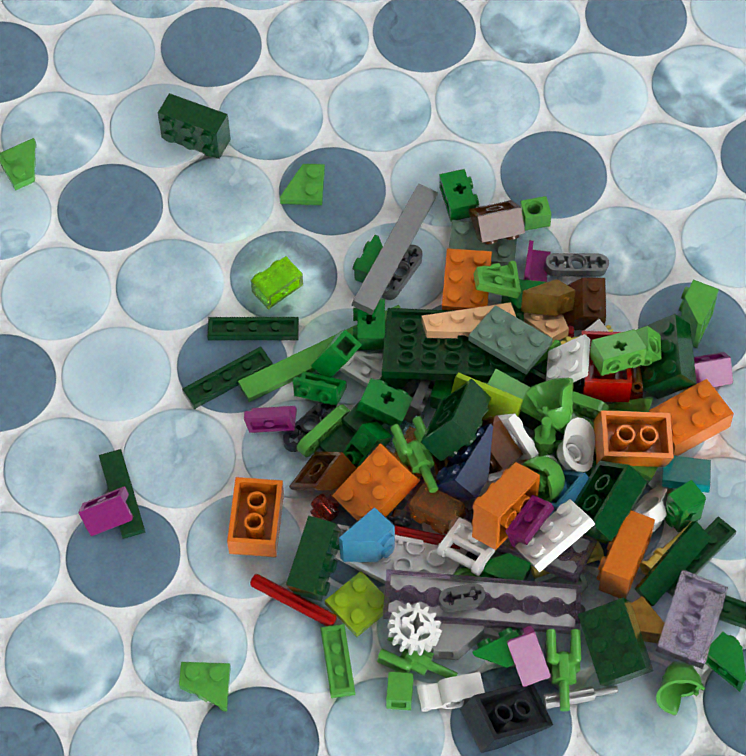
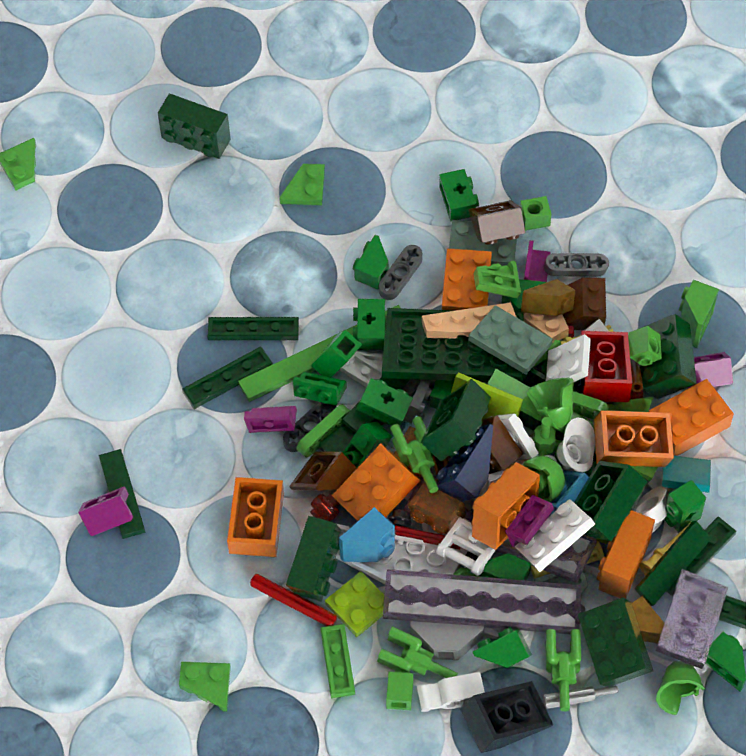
(276, 282): clear neon green brick -> none
(394, 249): tile -> none
(425, 628): white gear -> none
(461, 592): dark grey beam -> none
(528, 657): panel -> none
(617, 352): bright green brick -> none

